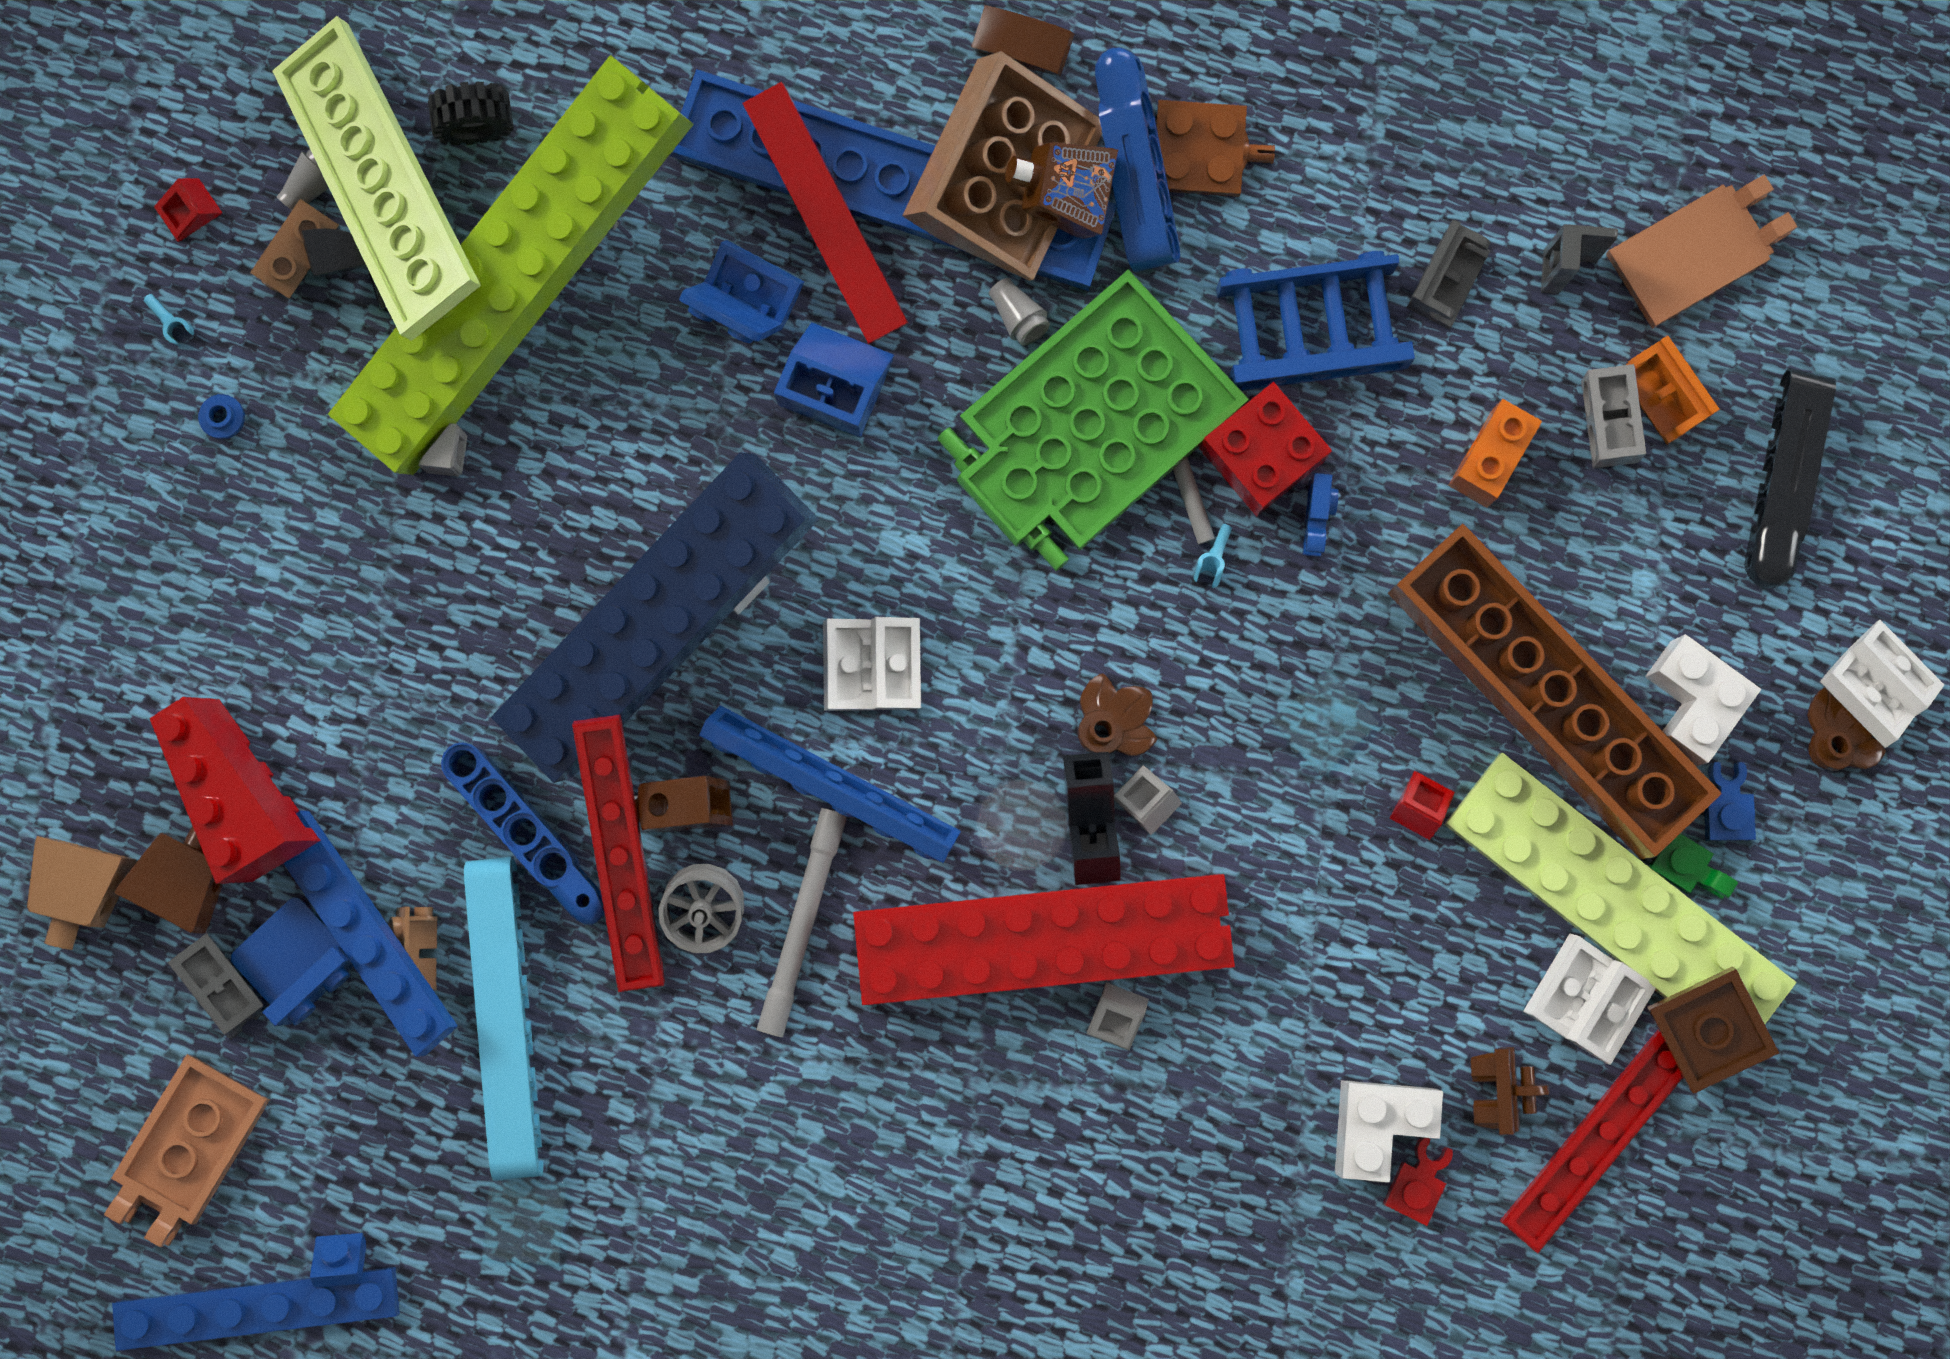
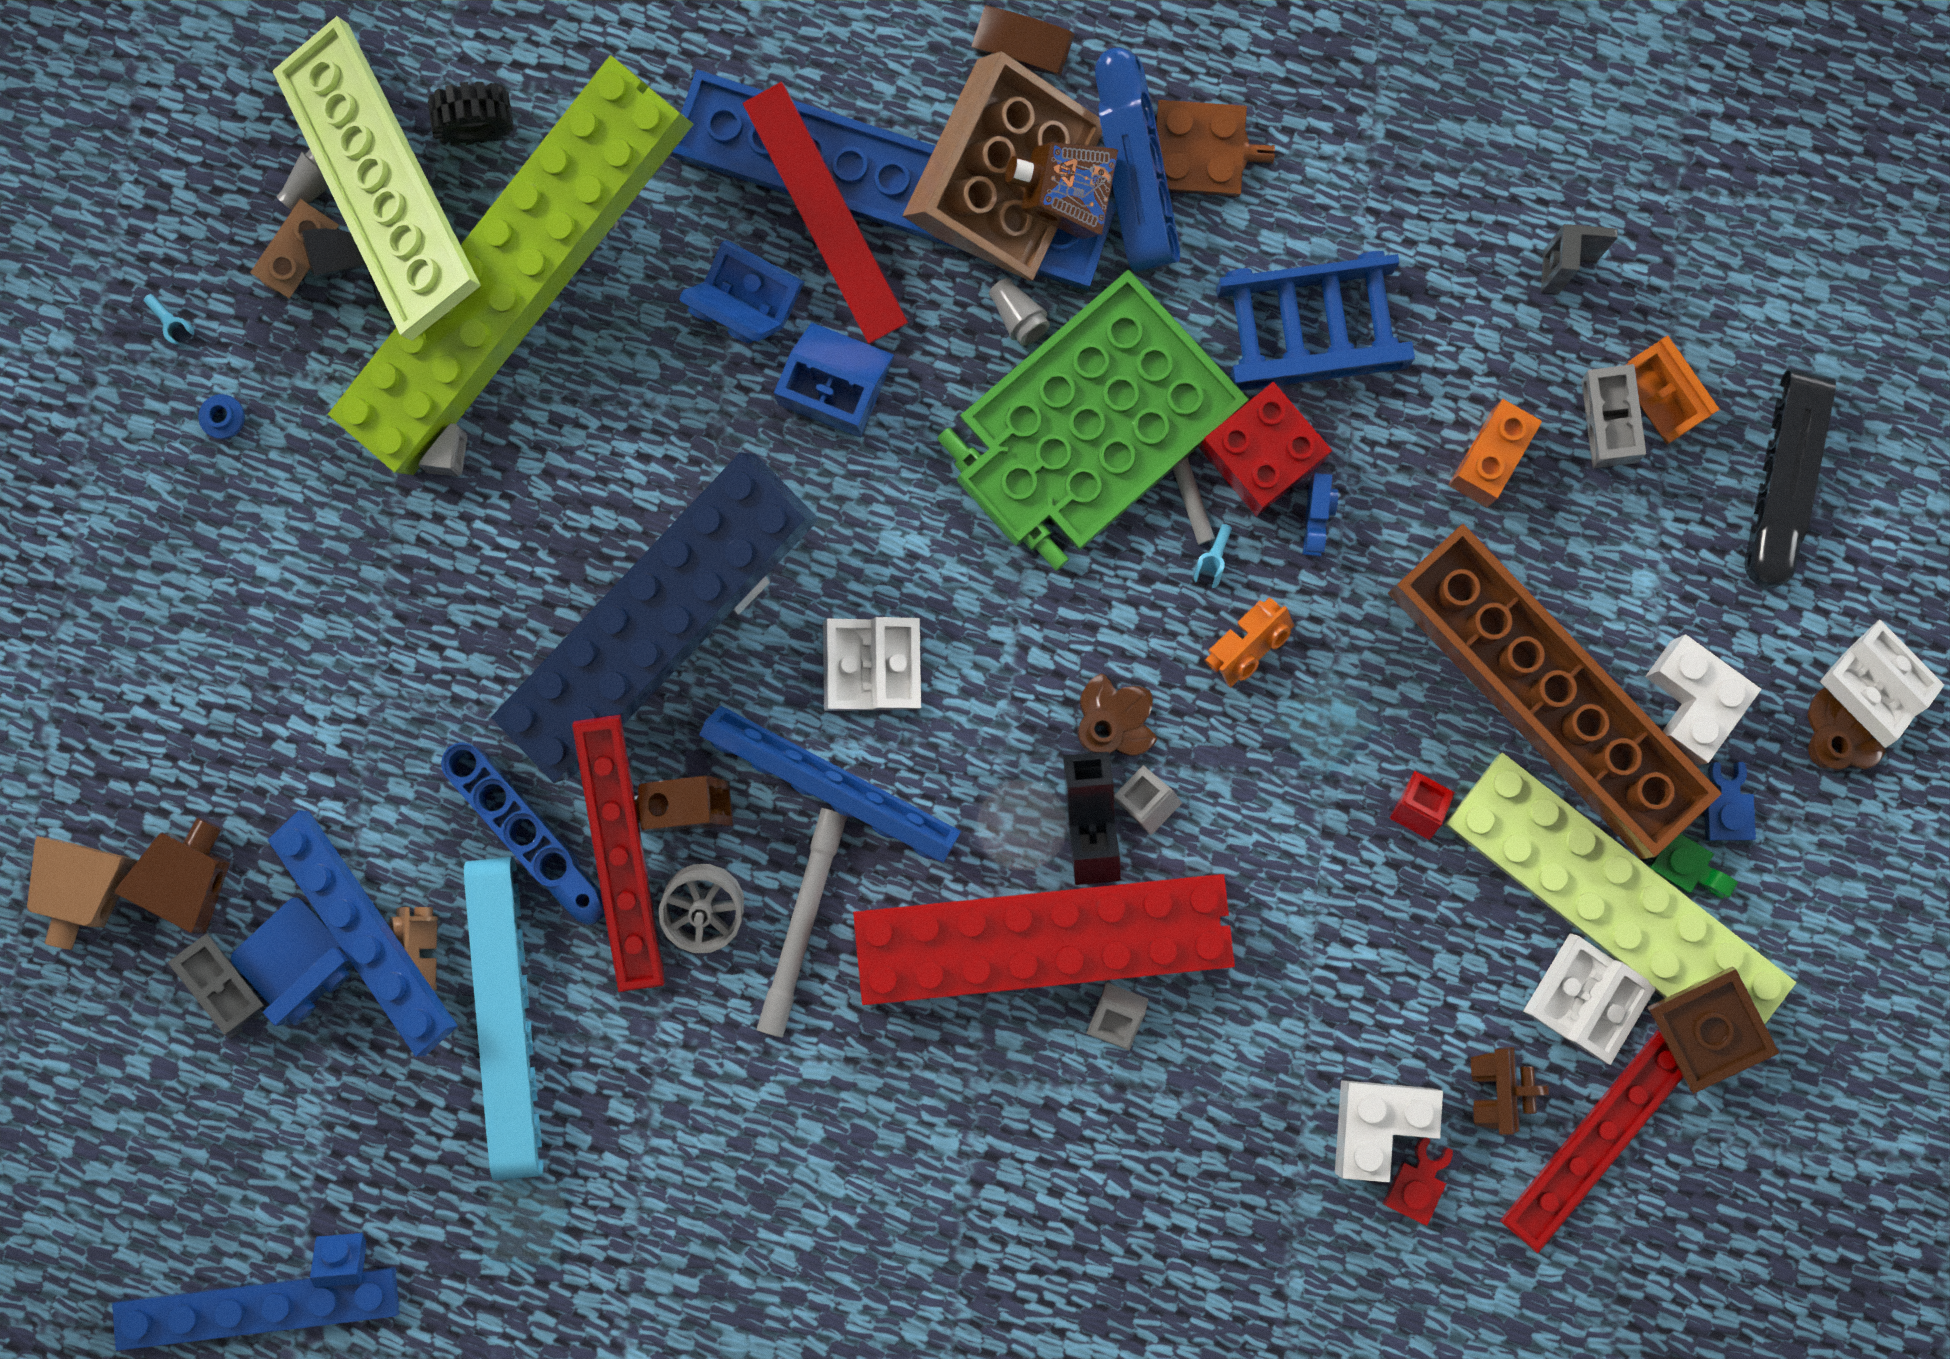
(185, 1148): nougat tile -> none
(187, 207): red slope -> none
(227, 792): red wedge -> none
(1265, 627): none -> orange hinge
(1450, 274): dark grey hinge -> none
(1697, 250): nougat tile -> none

